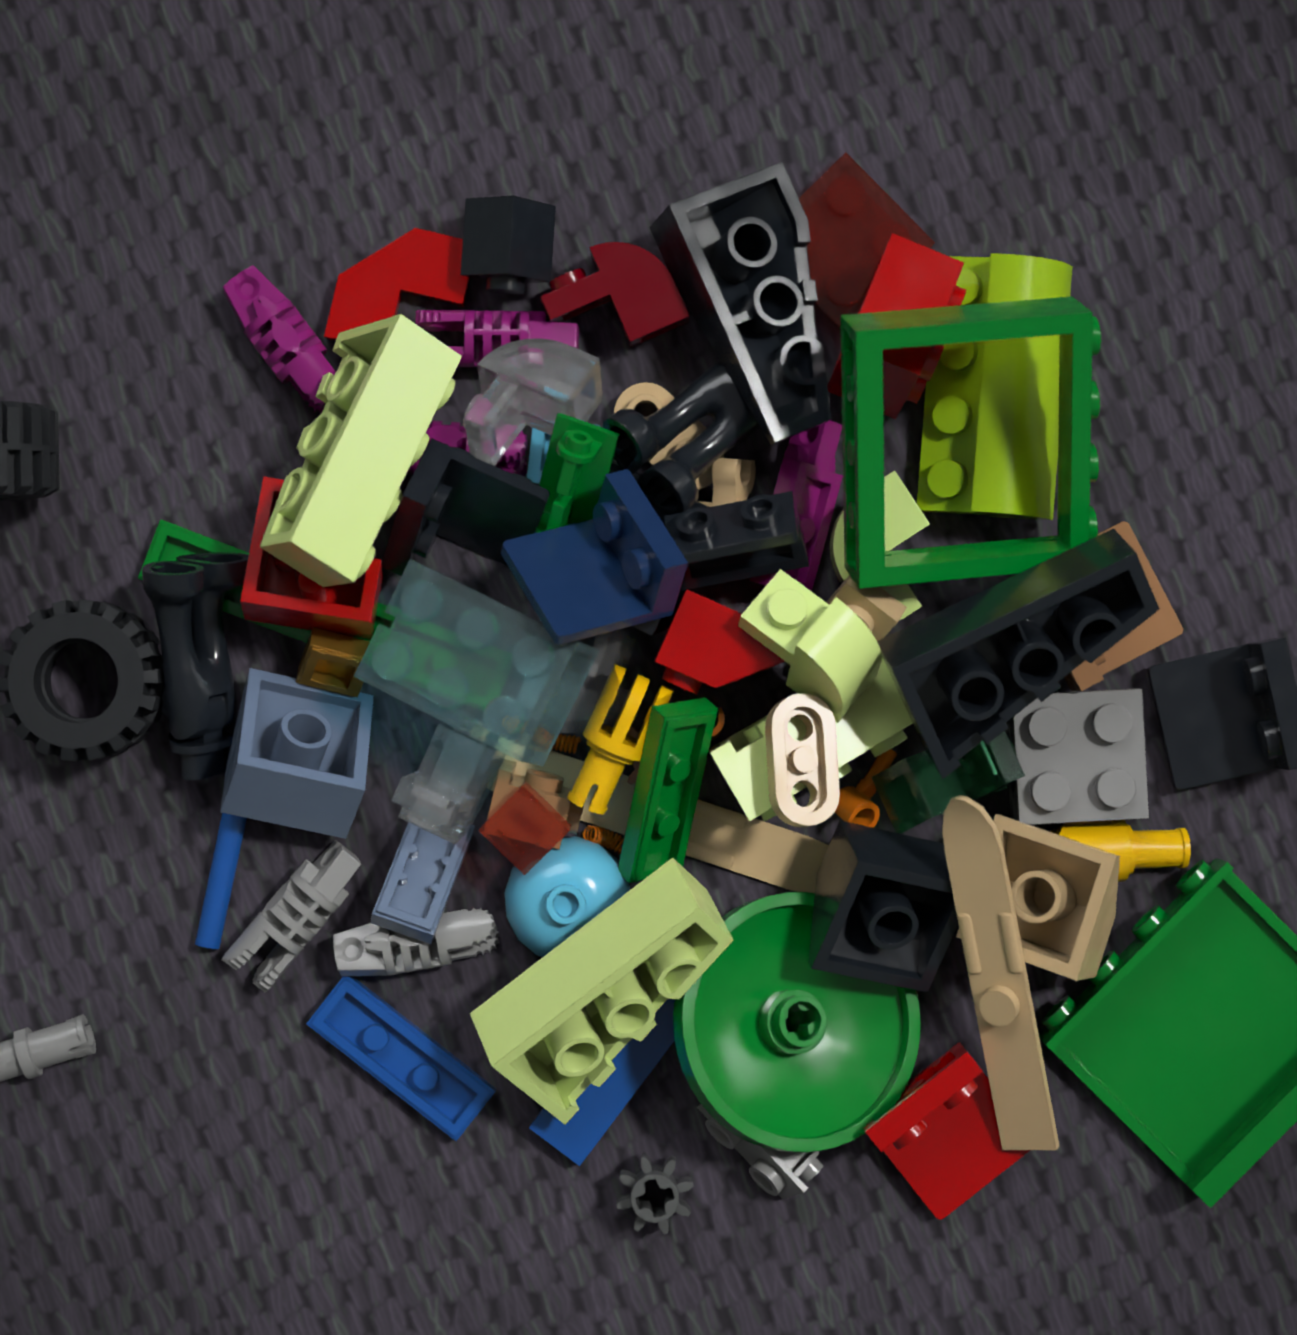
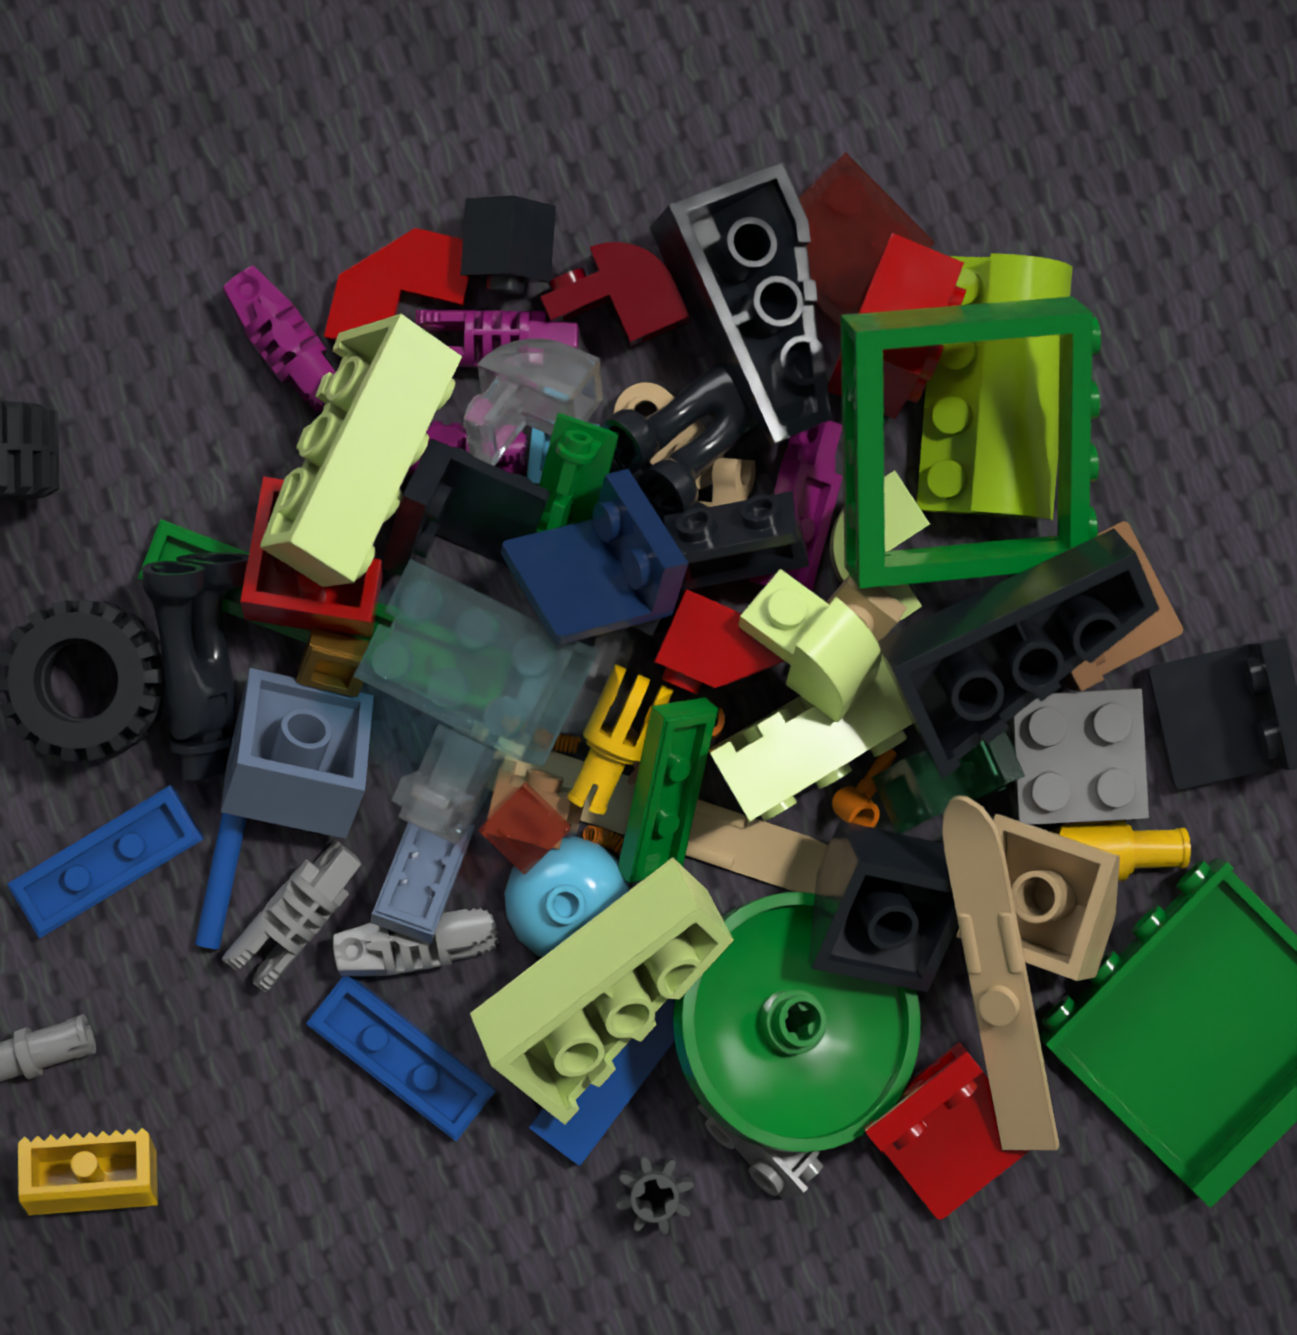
(87, 1172): none -> yellow brick
(106, 861): none -> blue tile
(805, 761): plate -> none

